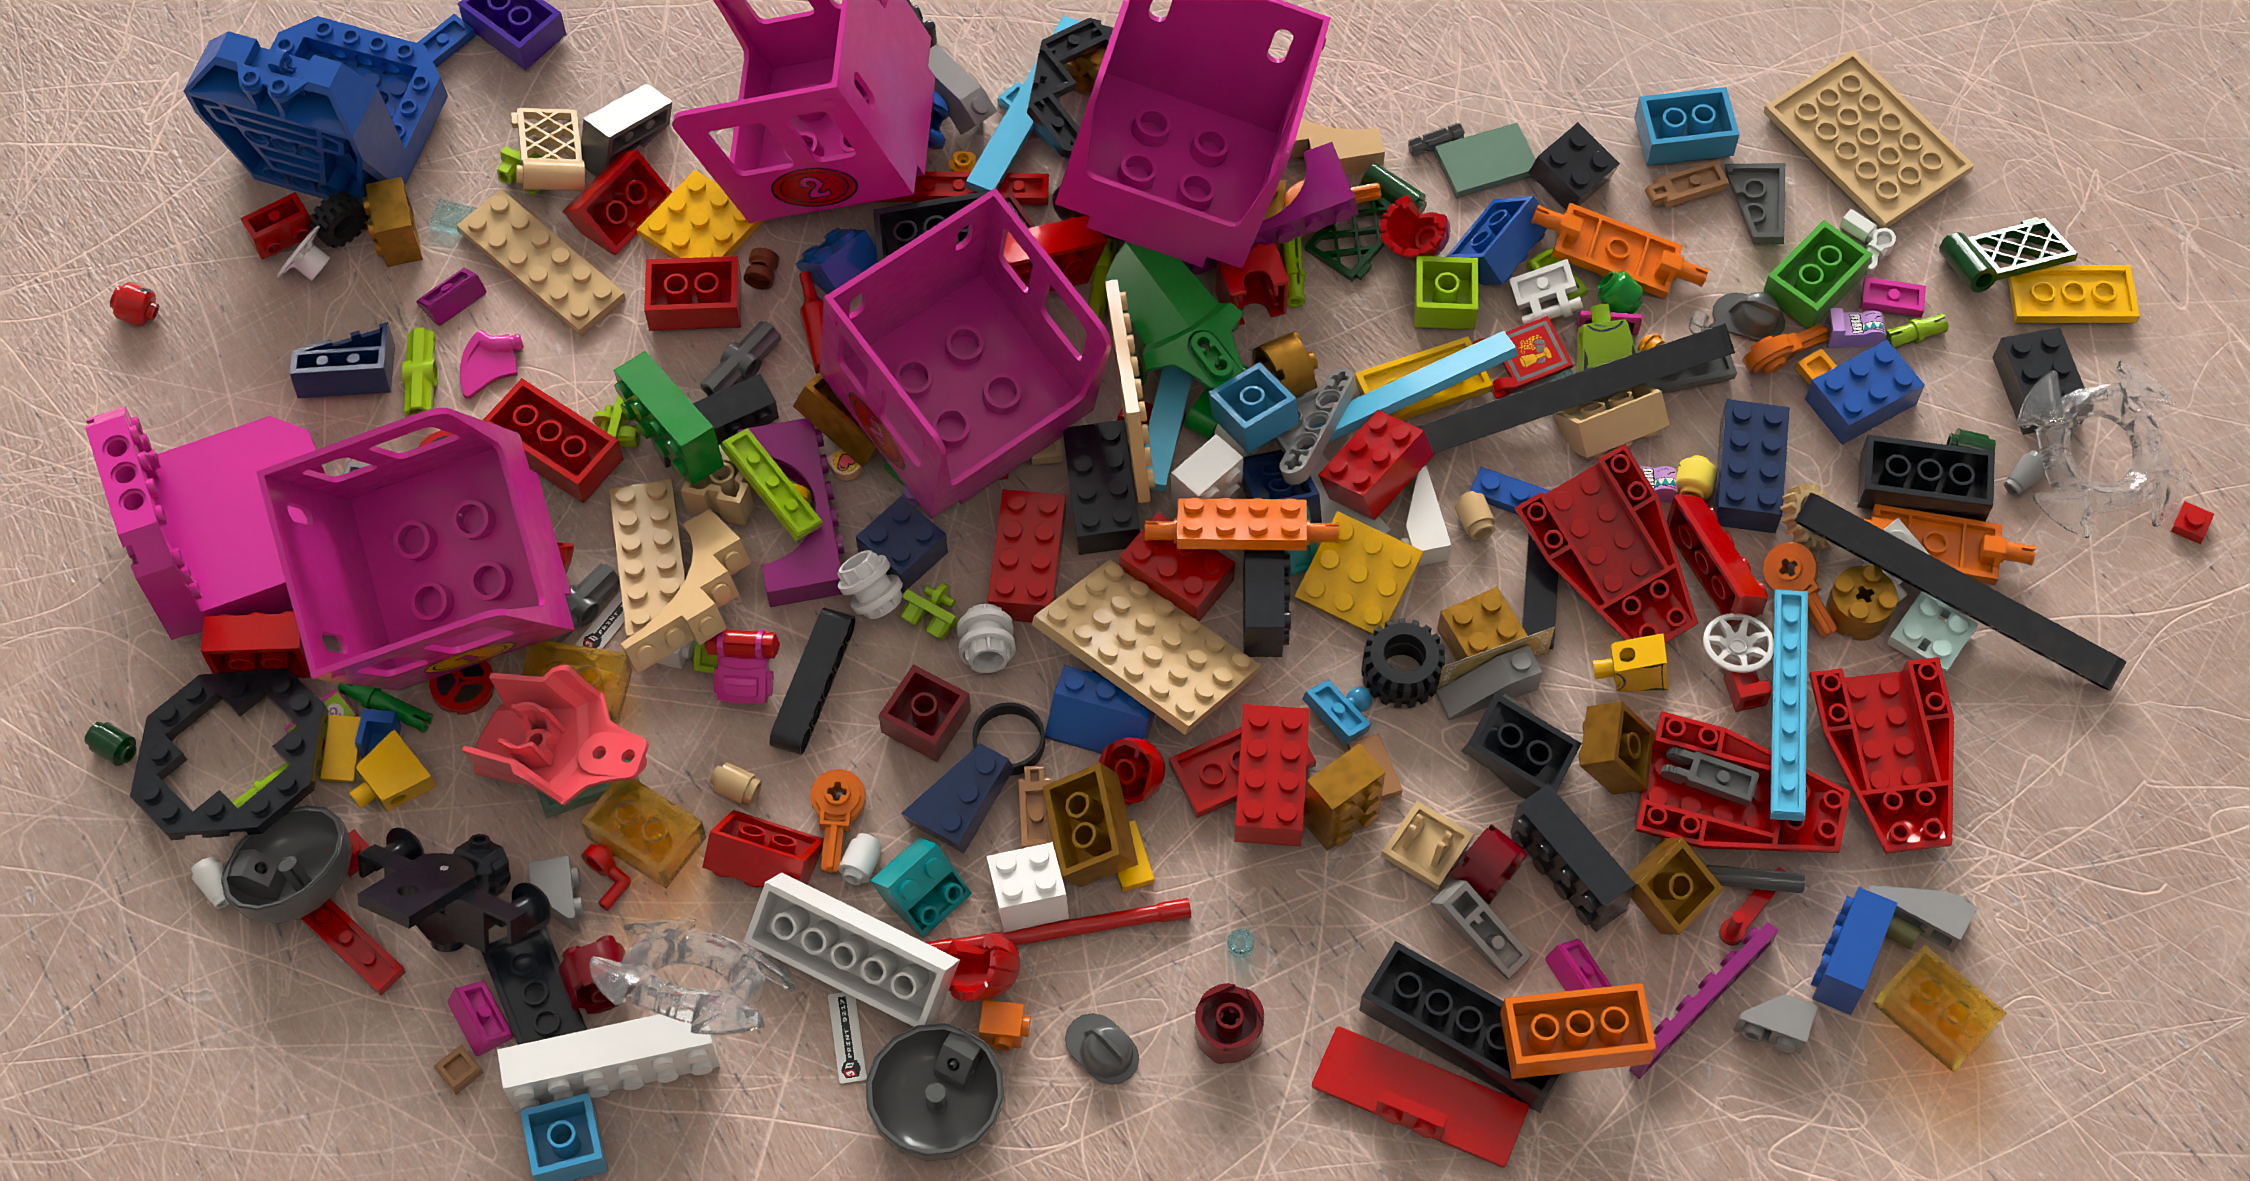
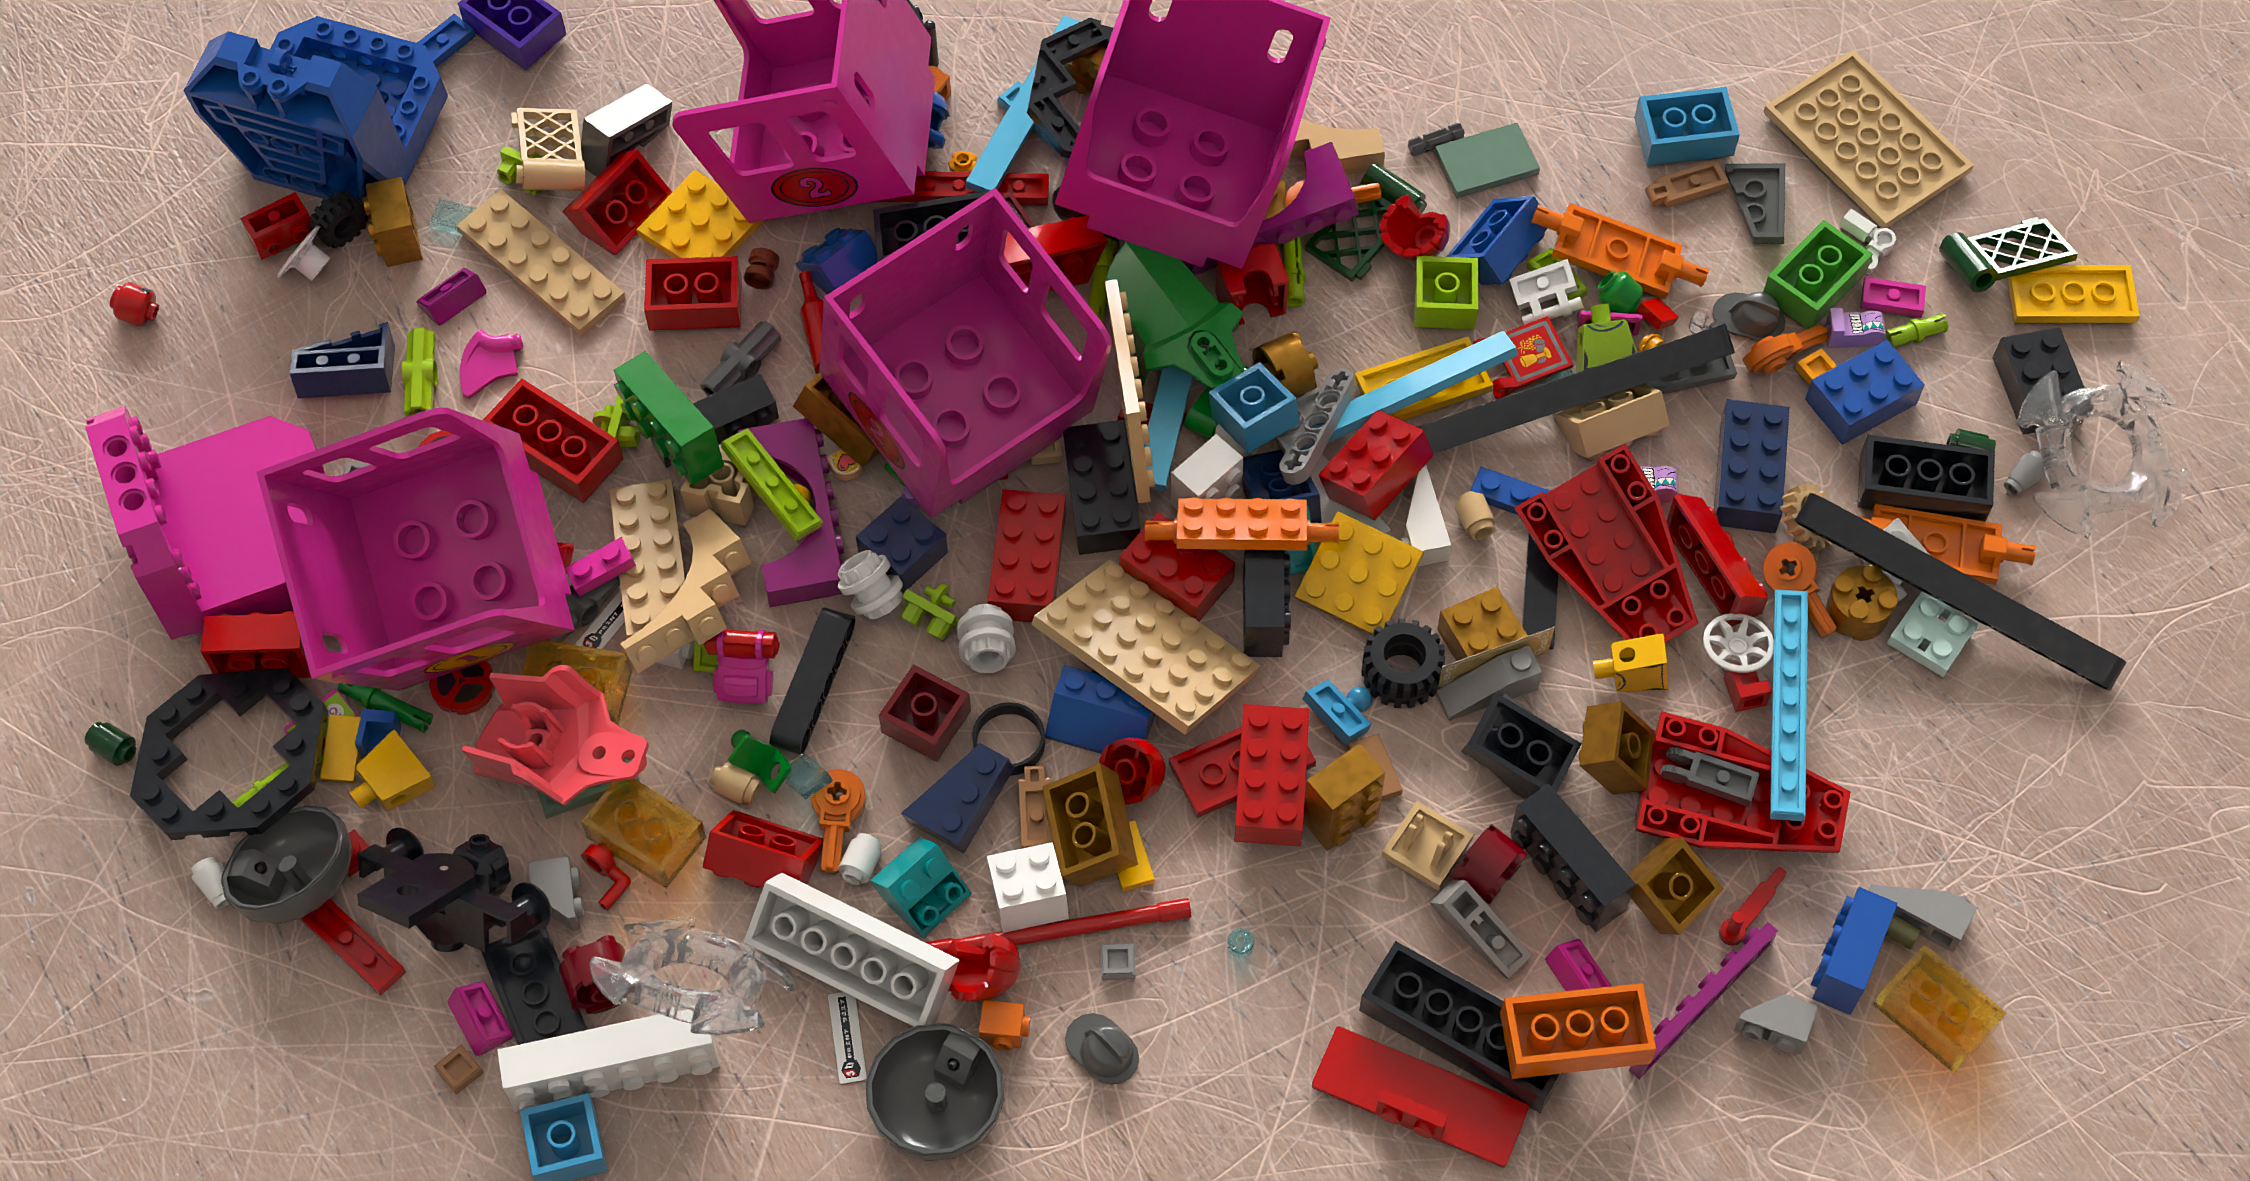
(600, 566): none -> dark pink plate
(758, 759): none -> green bracket
(806, 776): none -> clear light blue tile
(963, 94): light grey slope -> none
(1118, 961): none -> light grey tile
(1236, 1006): dark red brick -> none
(1573, 167): black brick -> none
(1657, 313): none -> red tile
(1696, 477): light yellow head -> none
(1758, 879): dark grey axle -> none
(1894, 749): red wedge -> none
(2192, 522): red plate -> none

